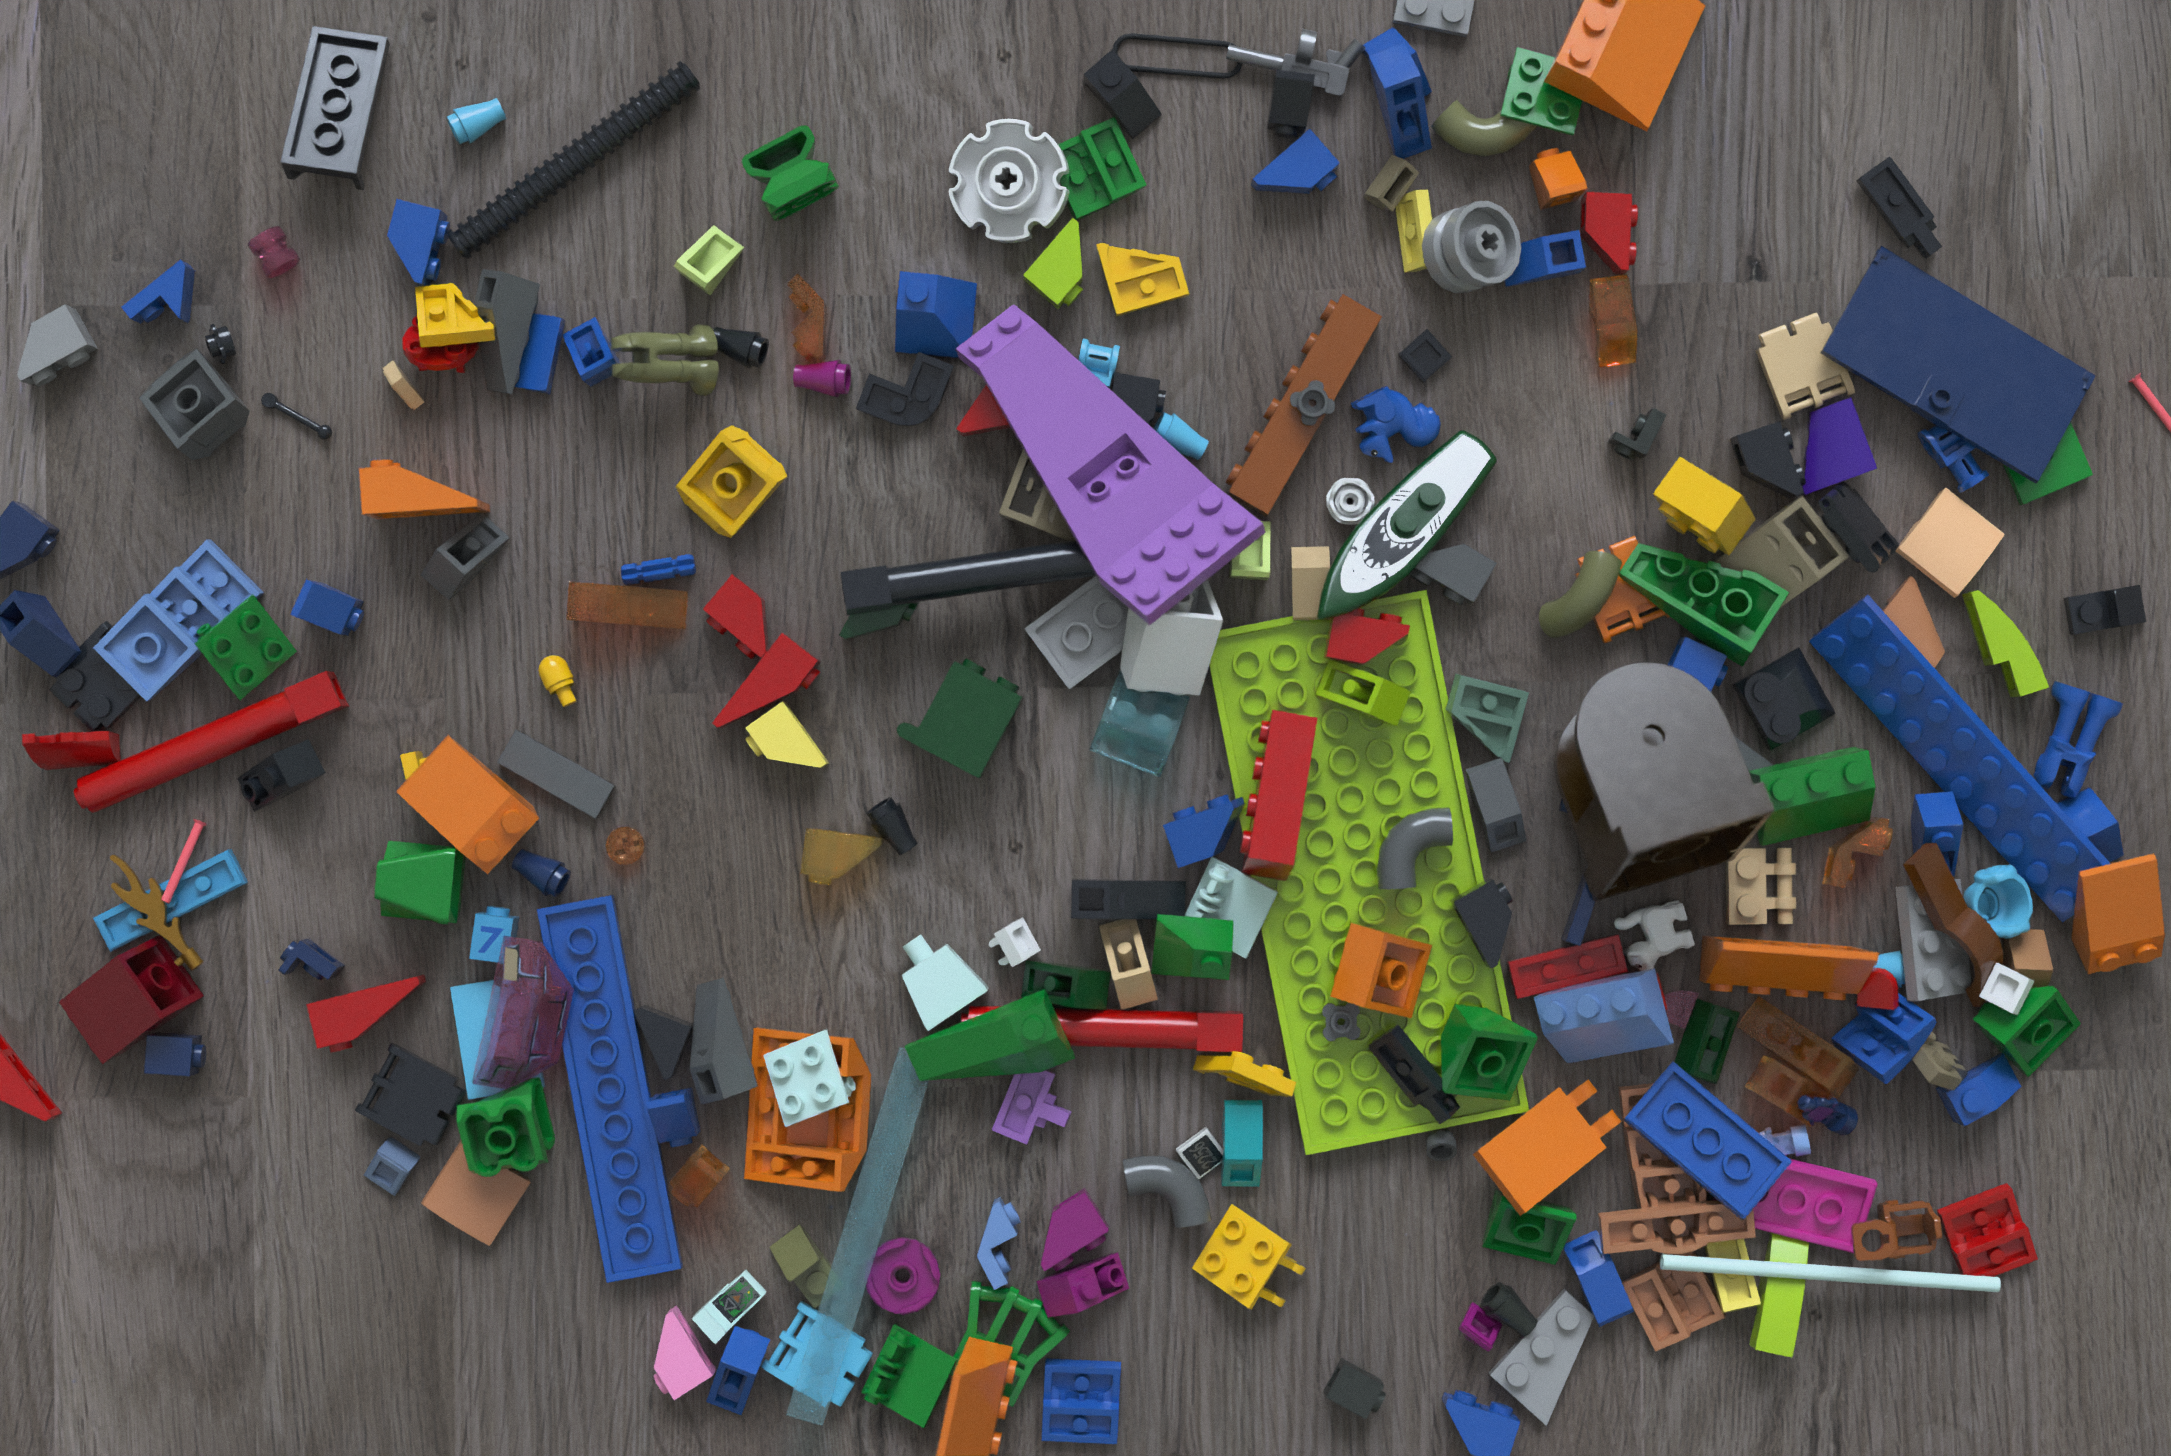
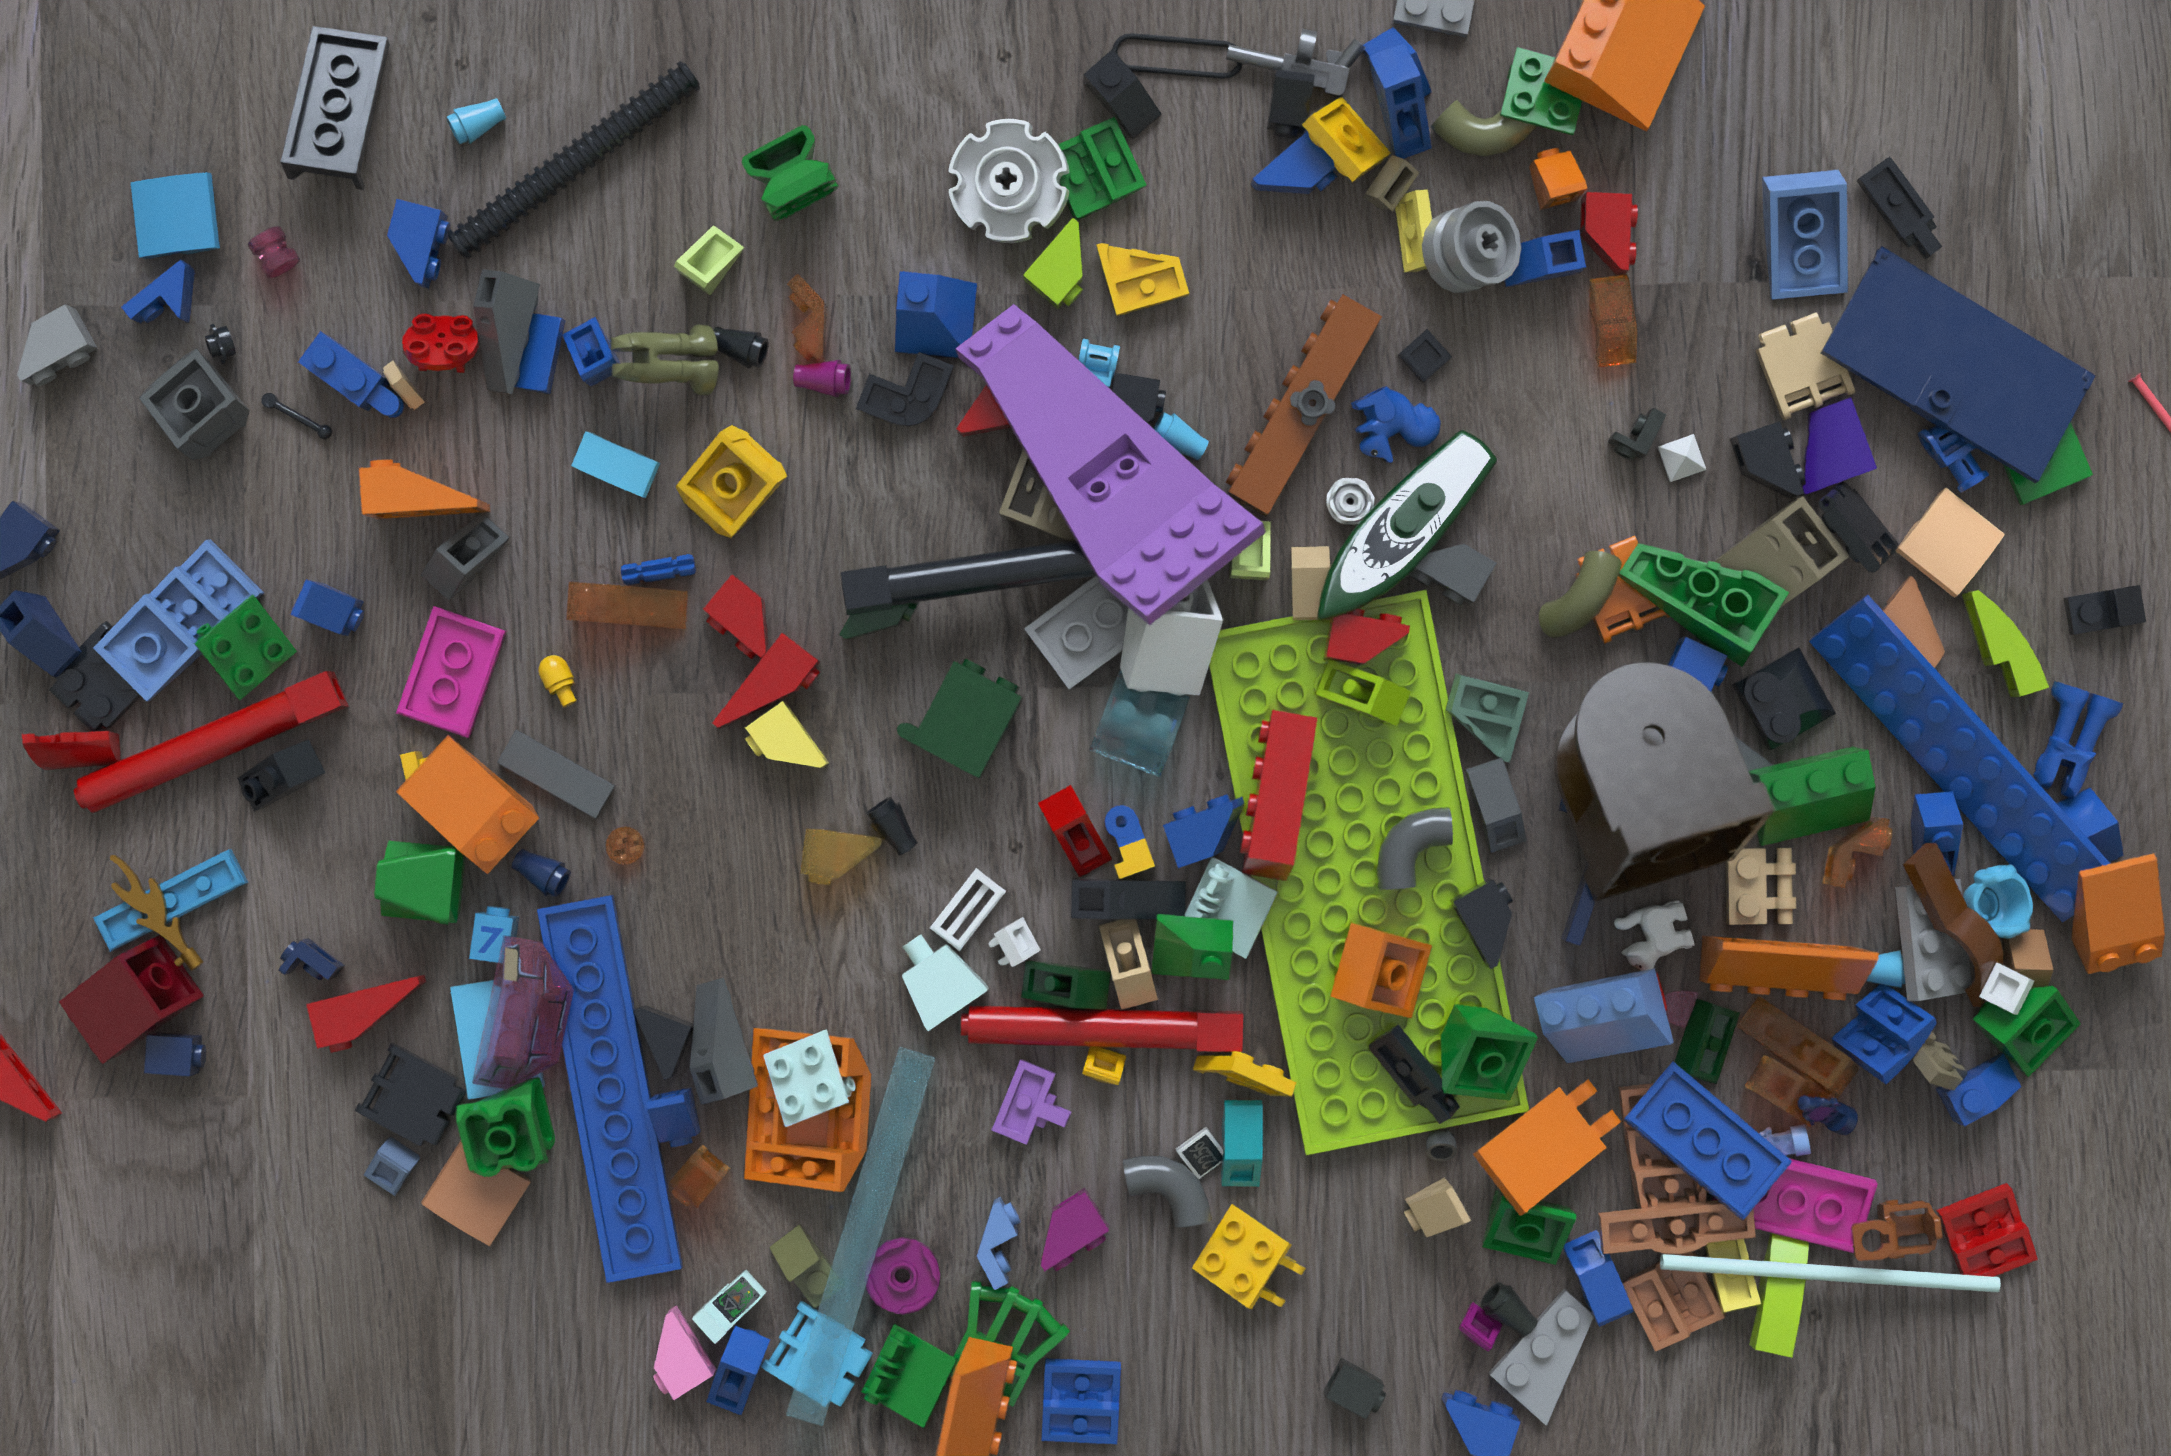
(175, 215): none -> dark azure slope
(183, 860): coral piece -> none
(350, 376): none -> blue brick
(448, 317): yellow wing -> none
(451, 672): none -> dark pink tile
(615, 464): none -> medium azure slope
(948, 935): none -> white tile
(1000, 1042): green wedge -> none
(1074, 831): none -> red slope
(1082, 1285): magenta slope -> none
(1104, 1065): none -> yellow slope
(1125, 827): none -> leg
(1346, 139): none -> yellow plate
(1348, 1029): dark grey plate -> none
(1435, 1209): none -> tan slope
(1567, 966): red plate -> none
(1681, 458): none -> white slope
(1704, 507): yellow brick -> none
(1806, 233): none -> medium blue slope
(1879, 991): red tile -> none

